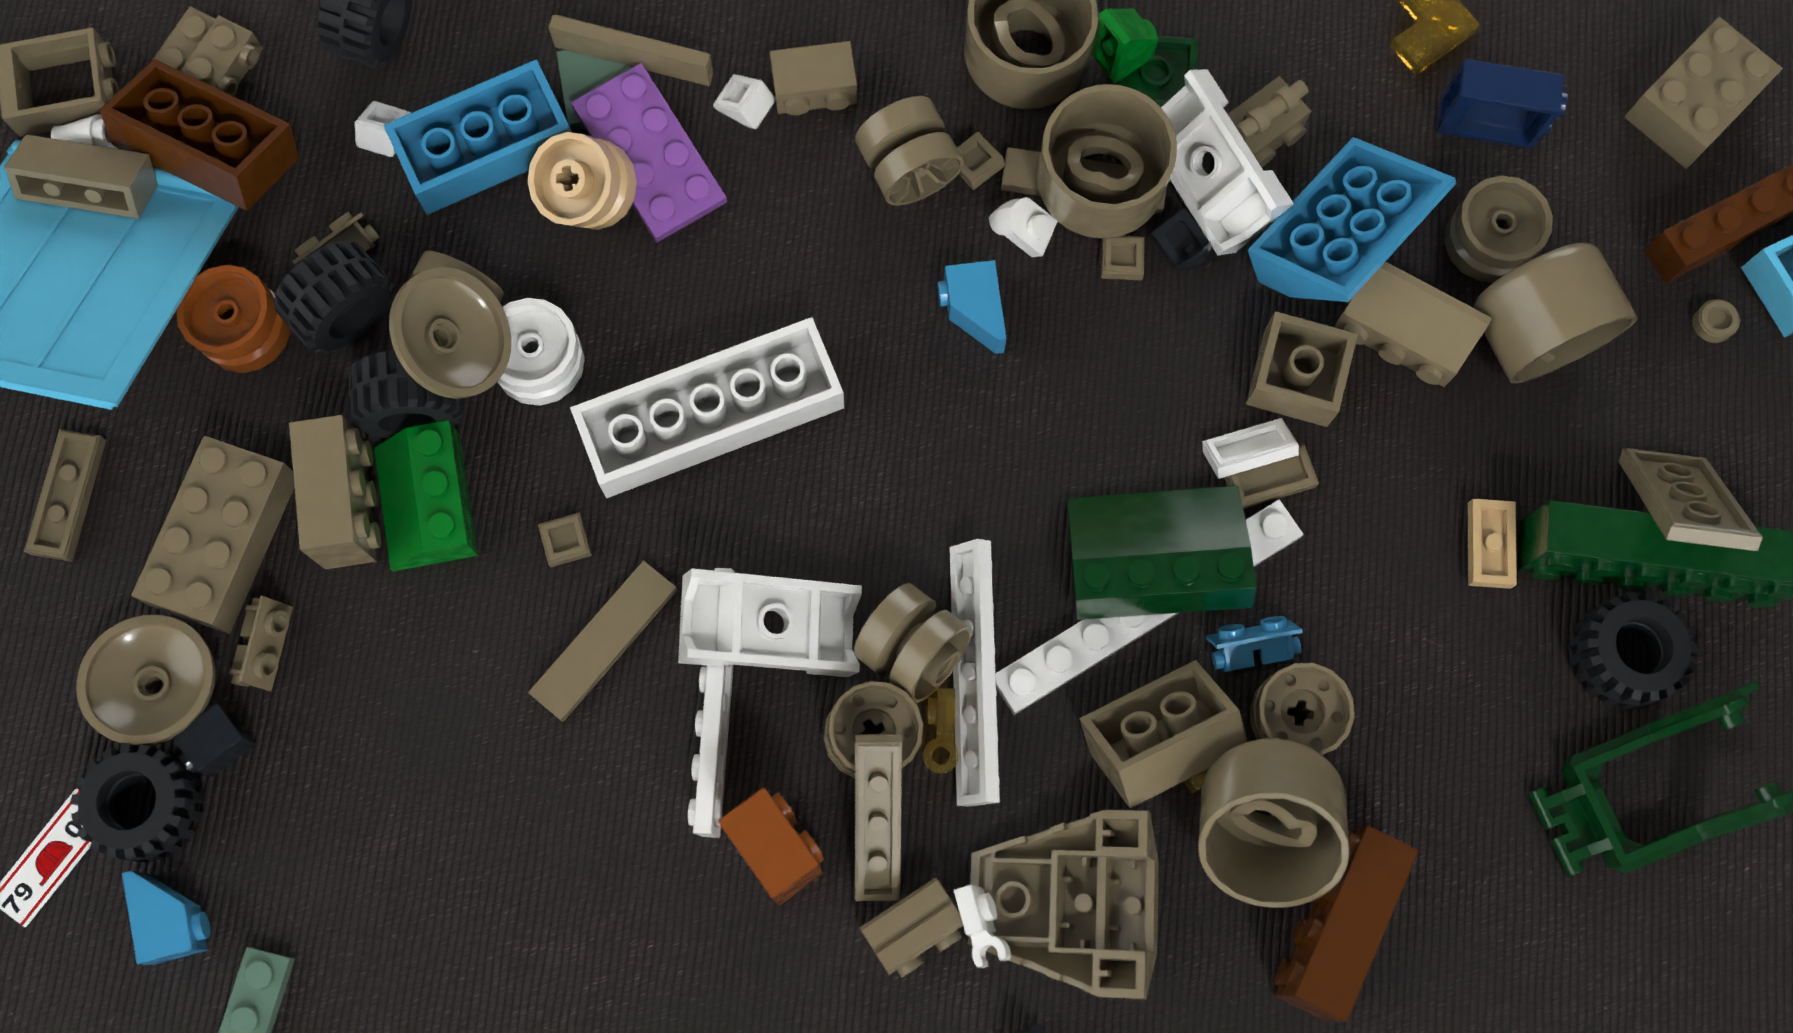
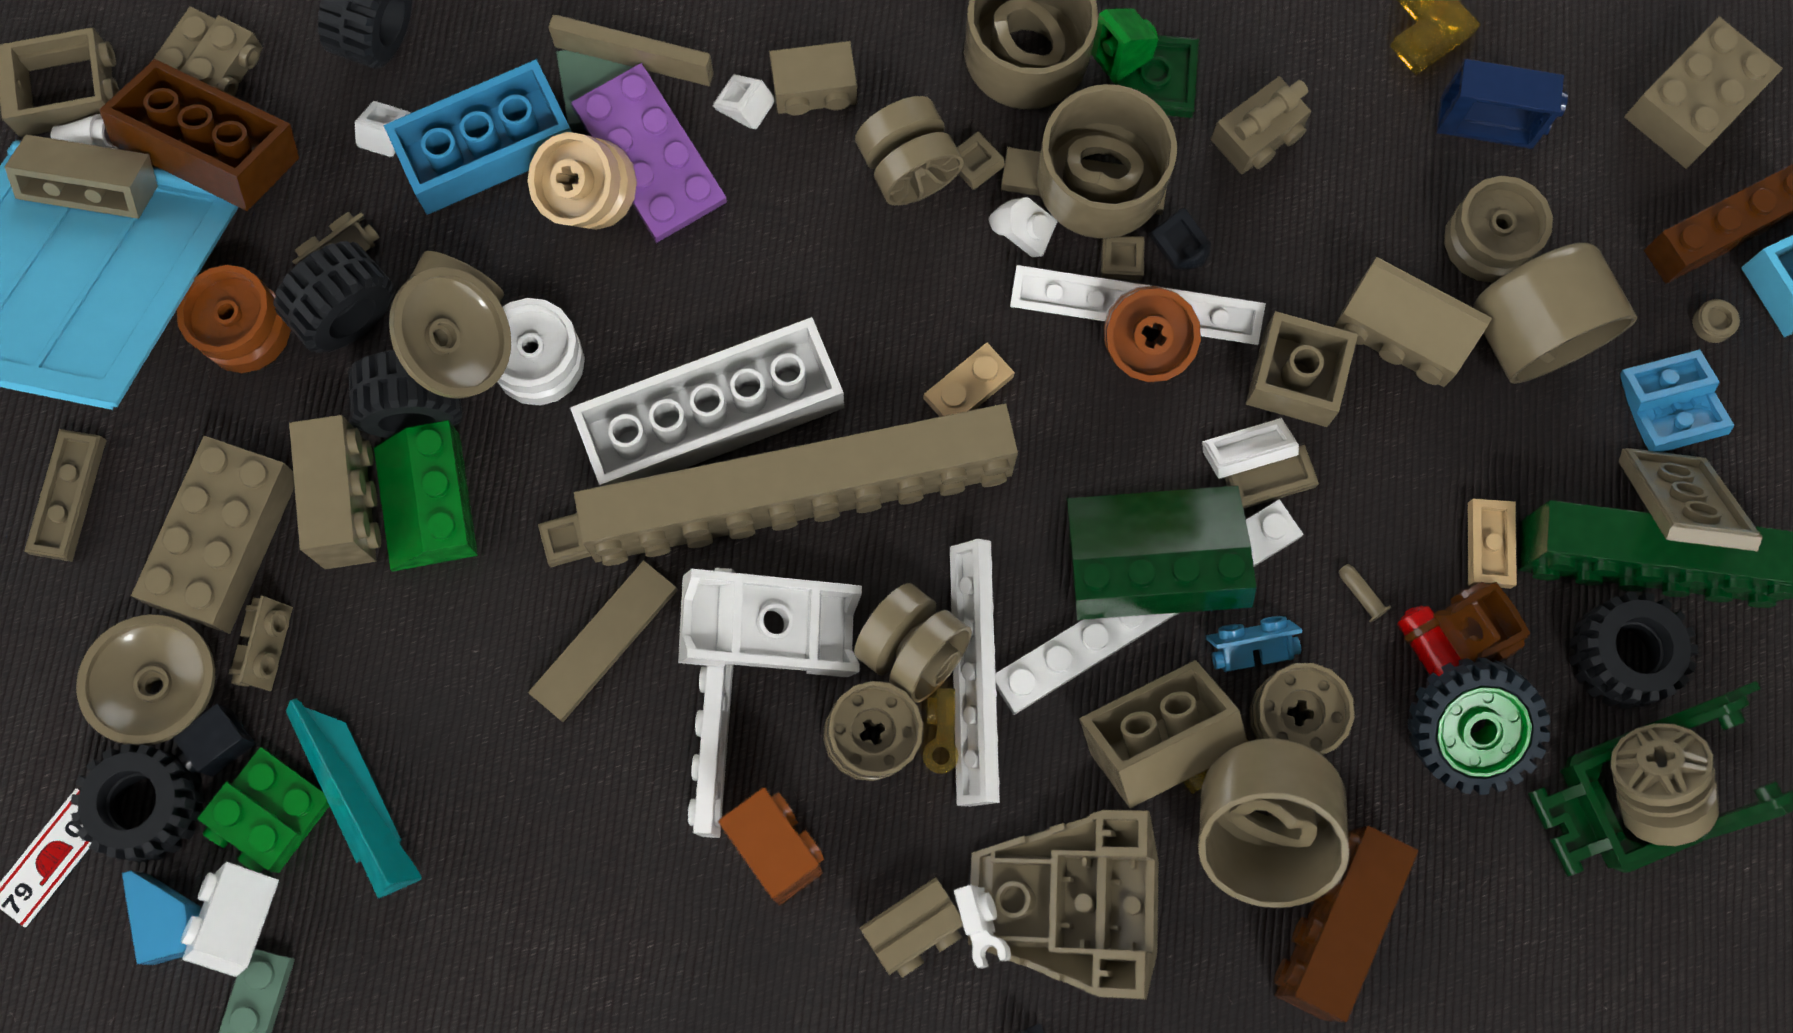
(229, 919): none -> white brick
(264, 812): none -> green plate
(353, 799): none -> teal wedge
(796, 485): none -> dark tan brick
(878, 817): dark tan tile -> none
(969, 383): none -> tan plate
(975, 302): dark azure slope -> none
(1093, 297): none -> white plate
(1176, 338): none -> dark orange wheel
(1237, 195): white piece -> none
(1347, 223): dark azure slope -> none
(1363, 592): none -> dark tan piece
(1475, 626): none -> reddish brown piece
(1497, 751): none -> wheel
(1665, 784): none -> dark tan wheel
(1675, 401): none -> dark azure slope

